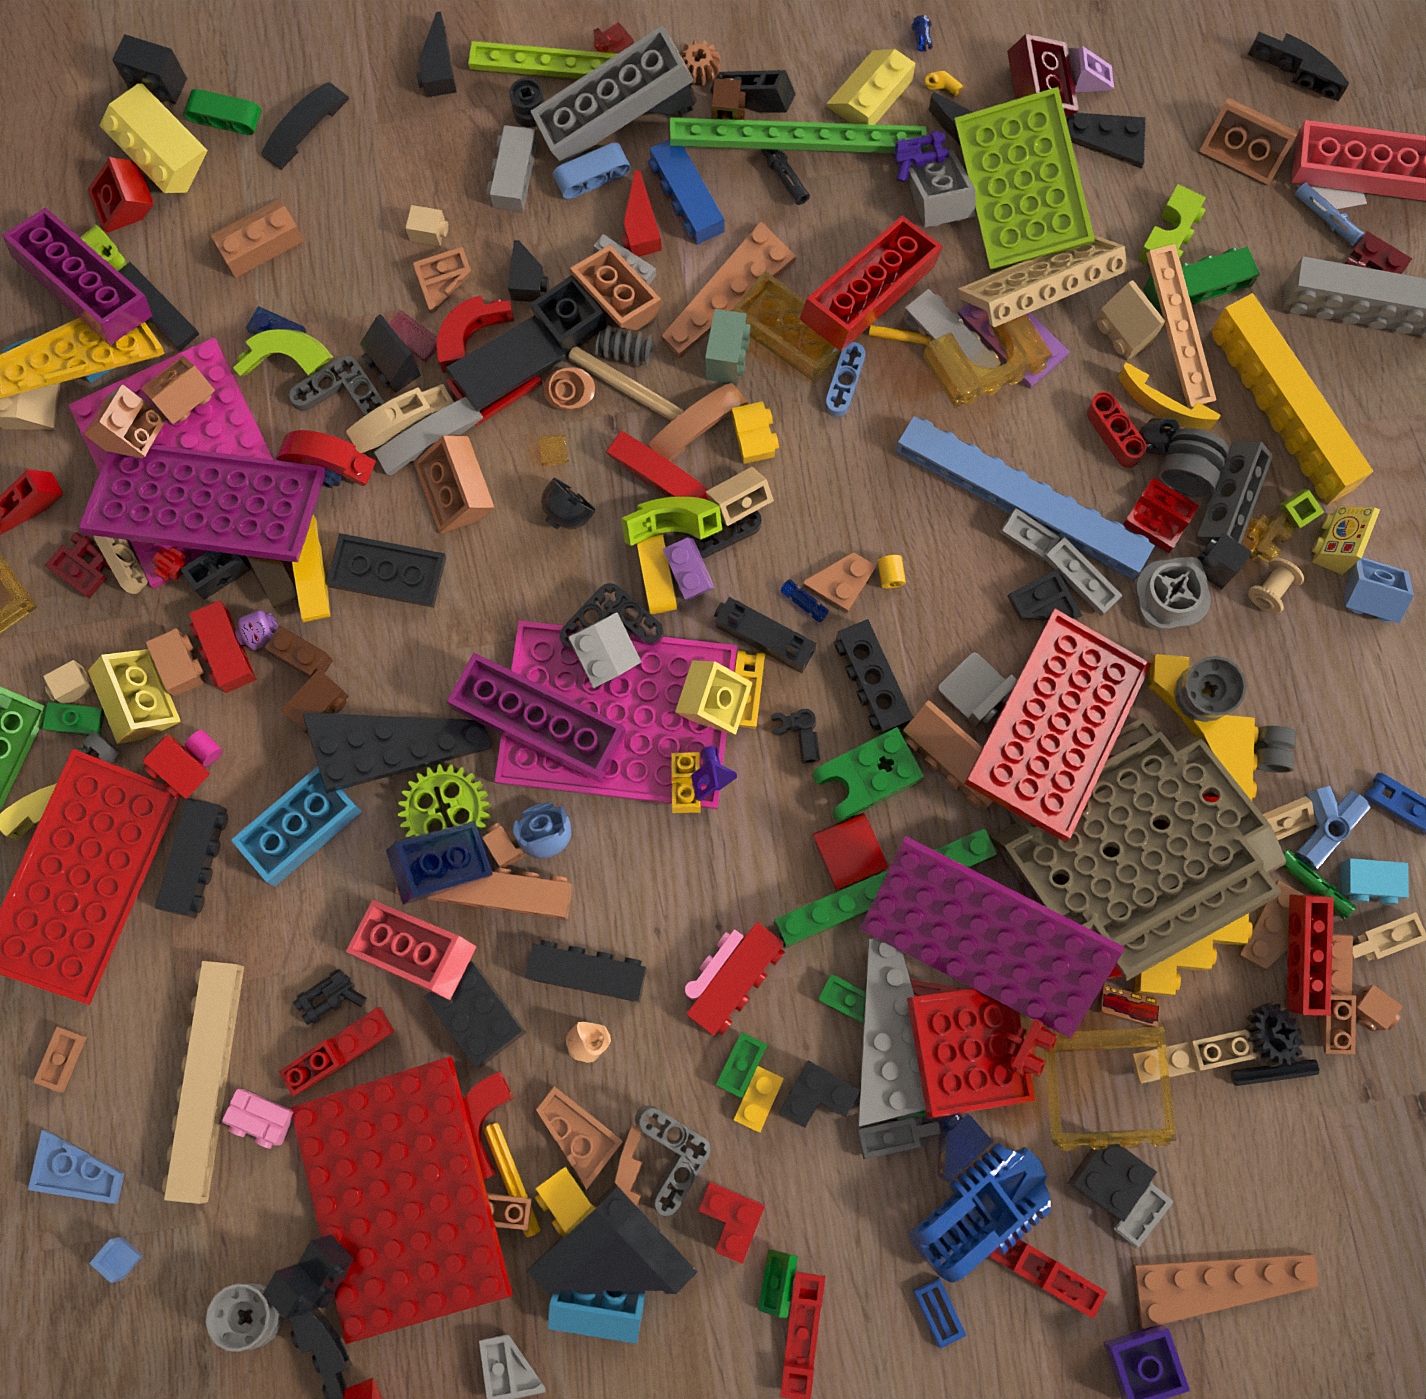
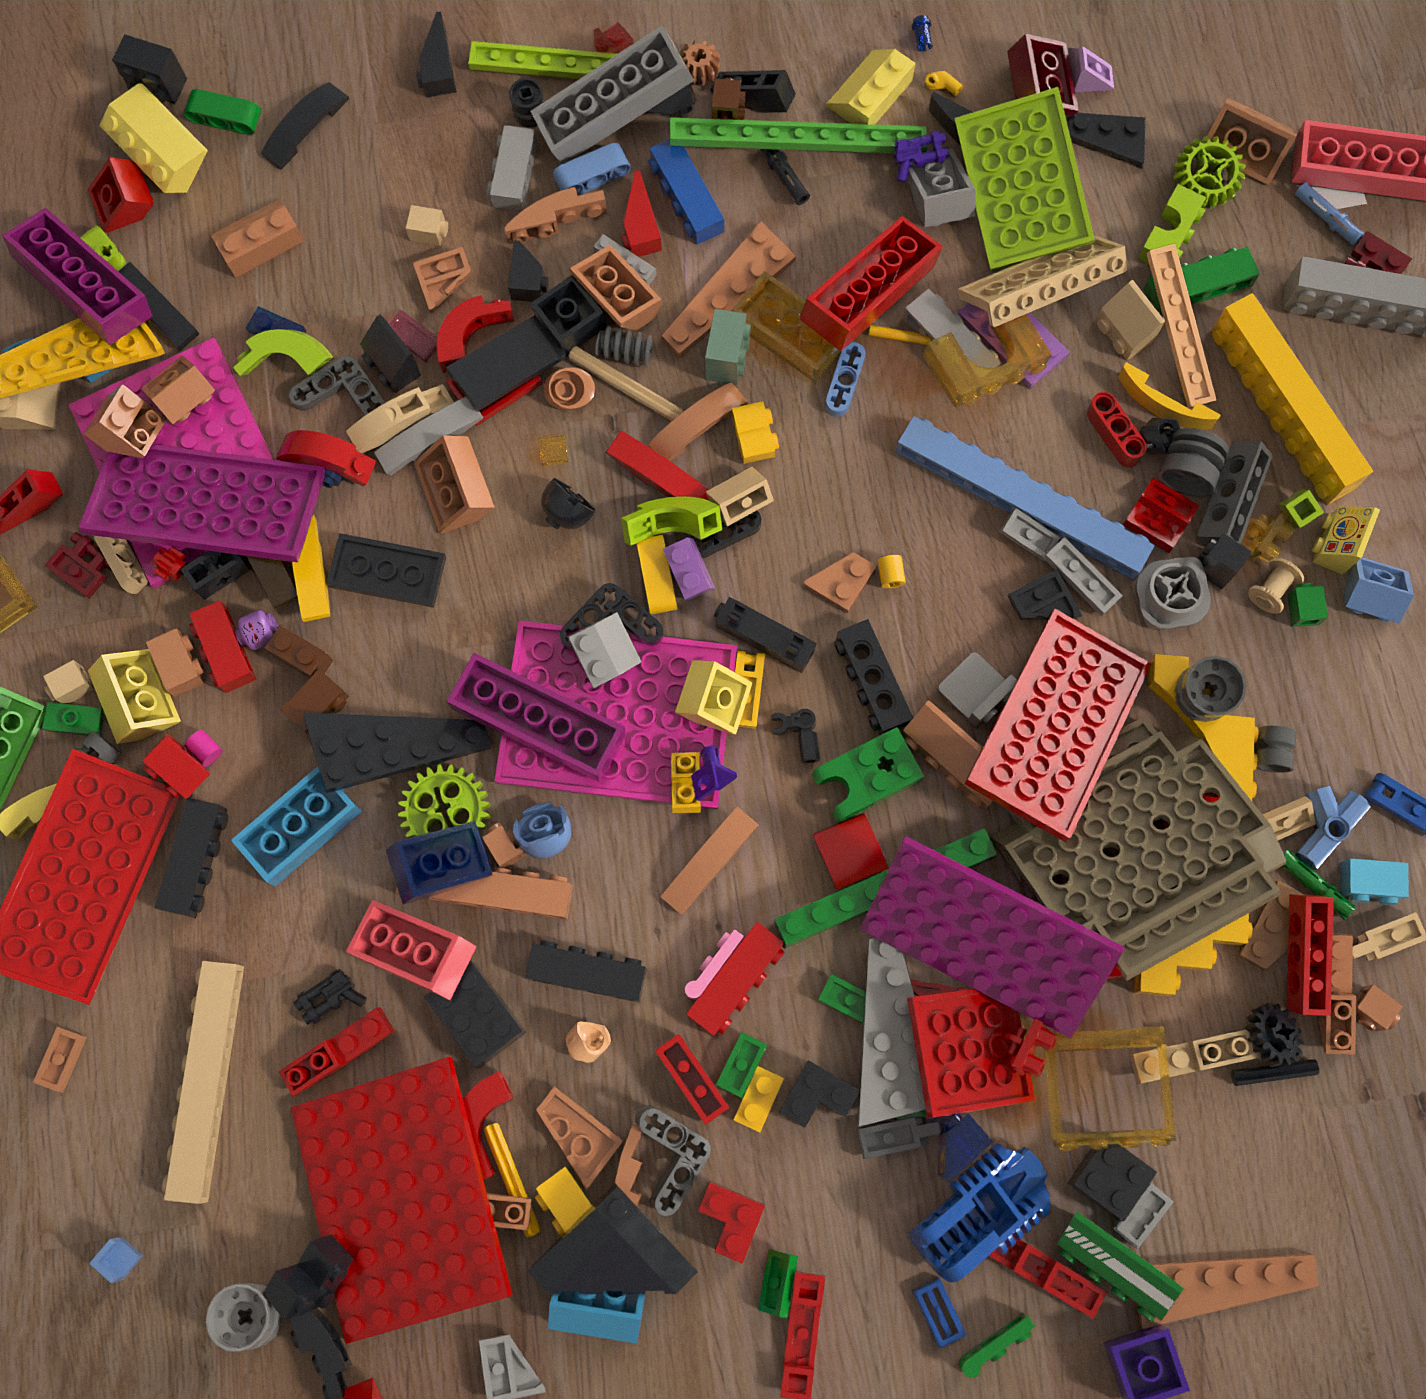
(72, 1172): medium blue wing -> none
(258, 1117): bright pink brick -> none
(543, 216): none -> nougat slope
(692, 1079): none -> red brick
(709, 860): none -> nougat slope
(804, 600): clear blue axle -> none
(994, 1346): none -> green plate
(1118, 1266): none -> green slope
(1129, 1006): slope -> none
(1203, 154): none -> lime gear
(1307, 605): none -> green brick
(1309, 65): black slope -> none

